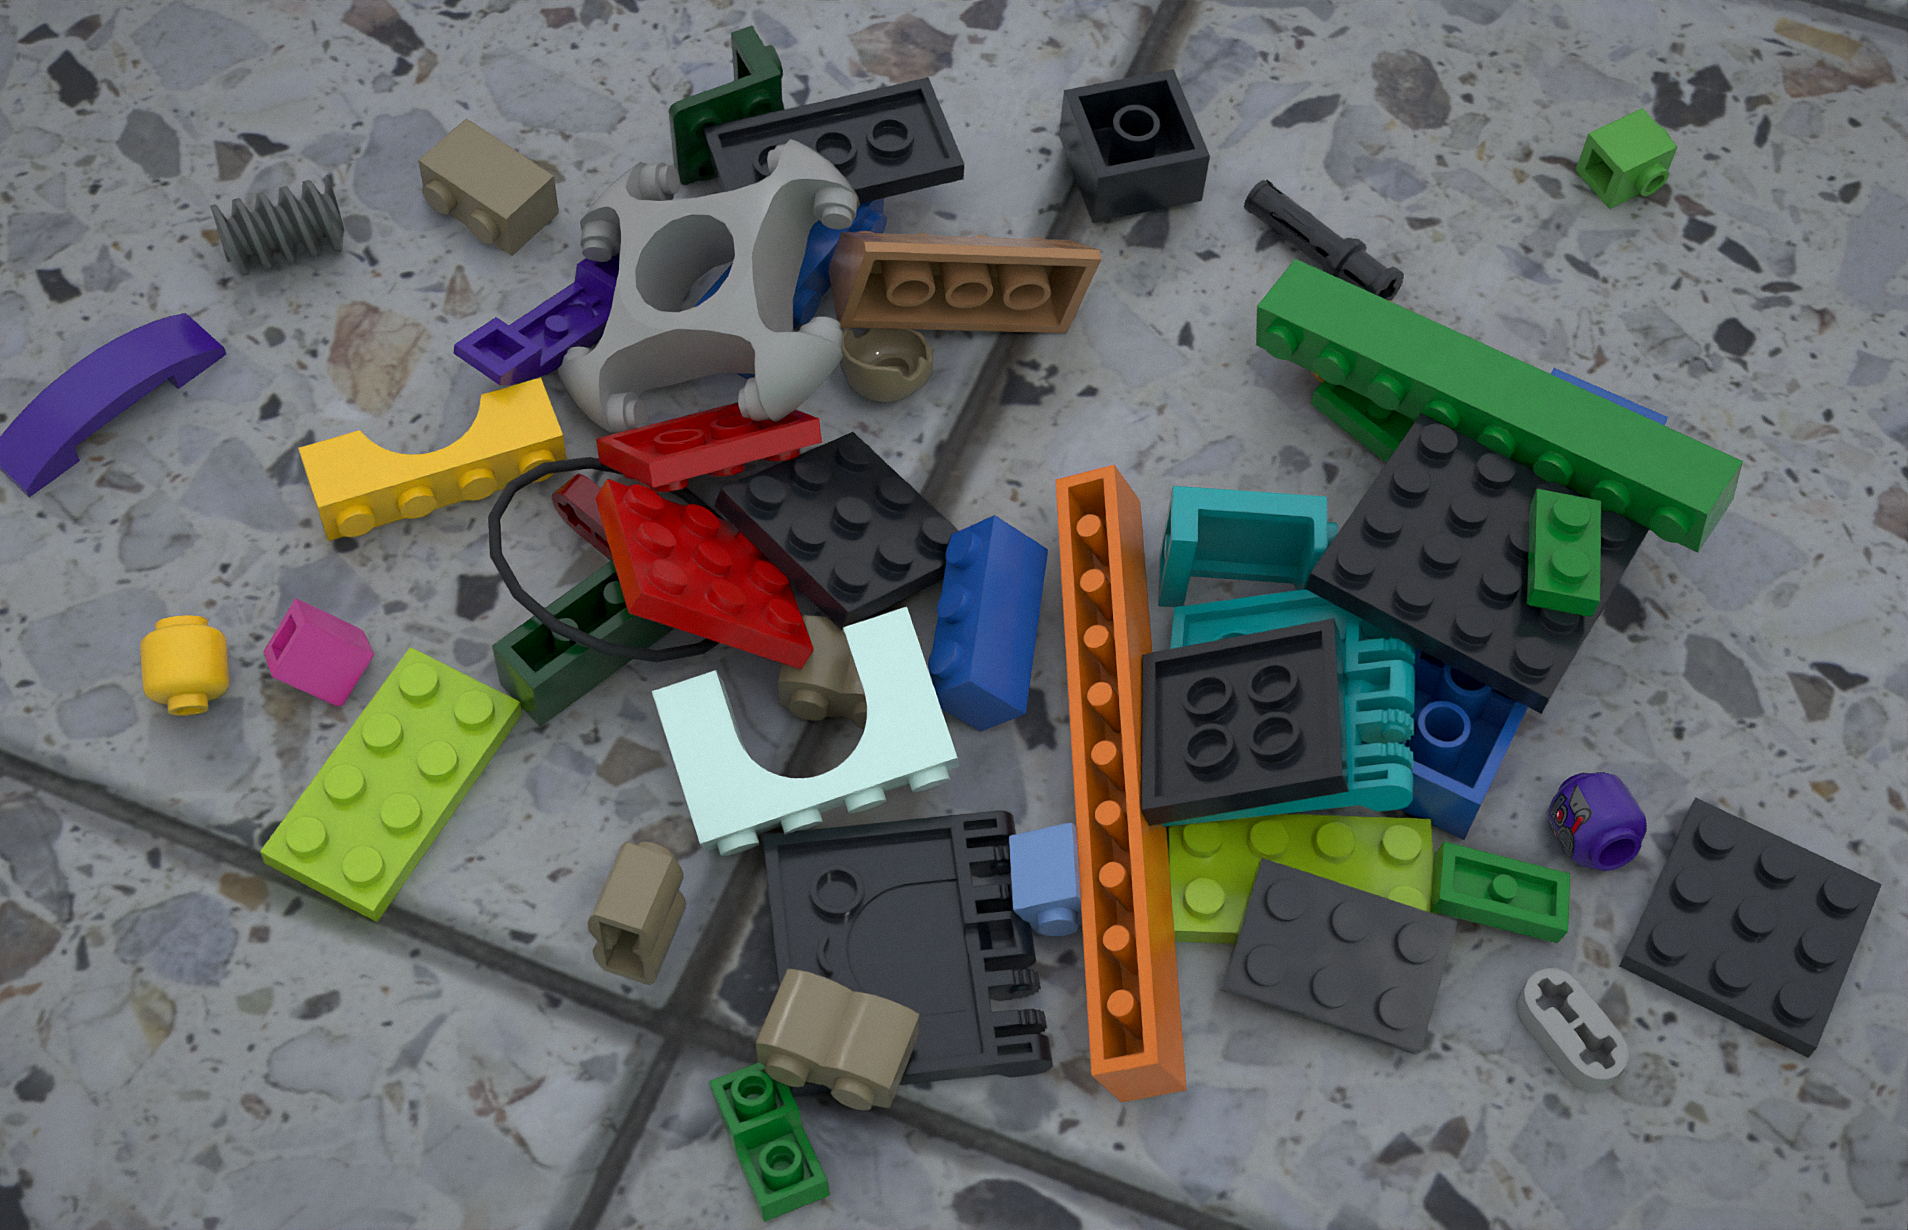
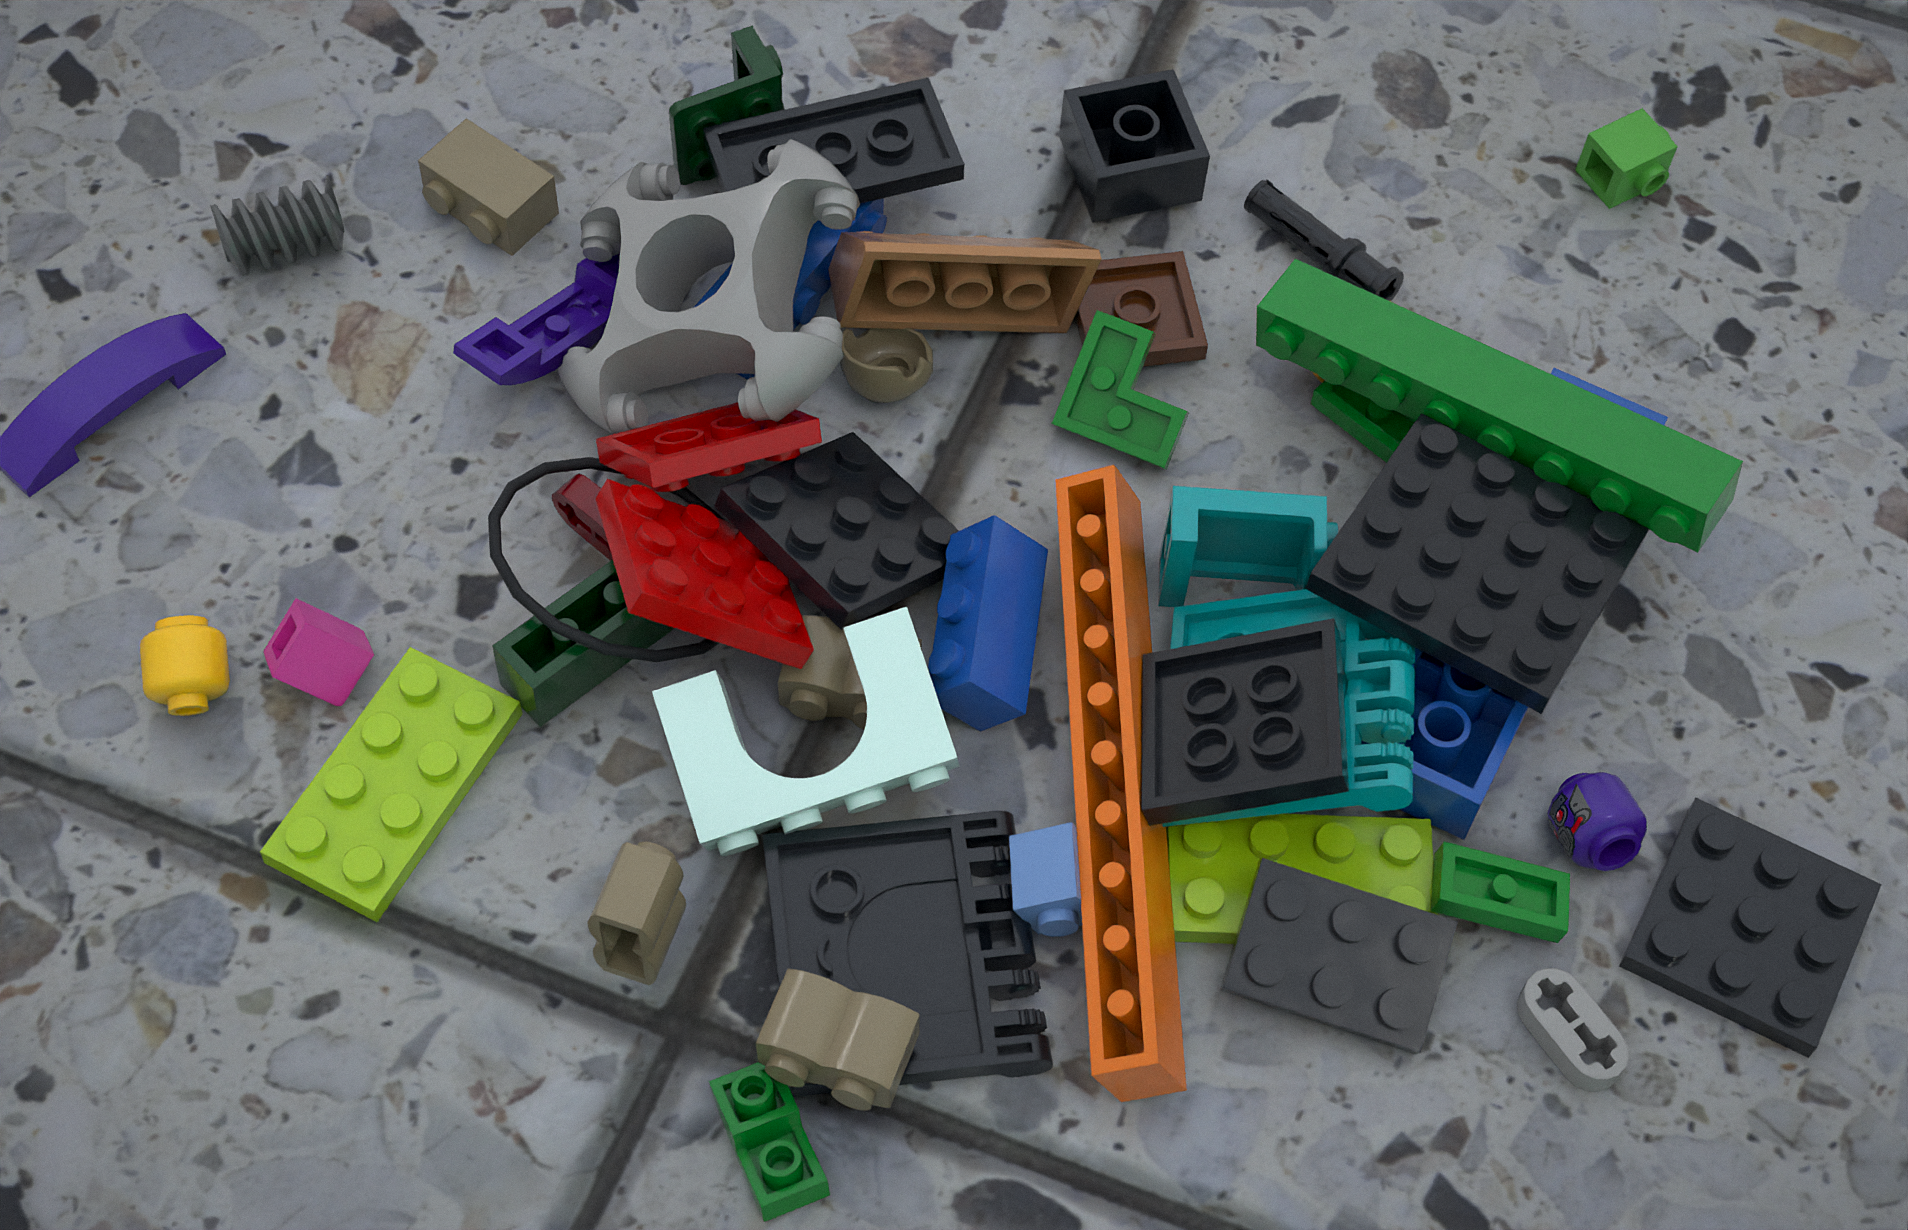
(369, 486): yellow arch -> none
(1103, 400): none -> green plate
(1151, 294): none -> reddish brown plate
(1564, 553): green plate -> none

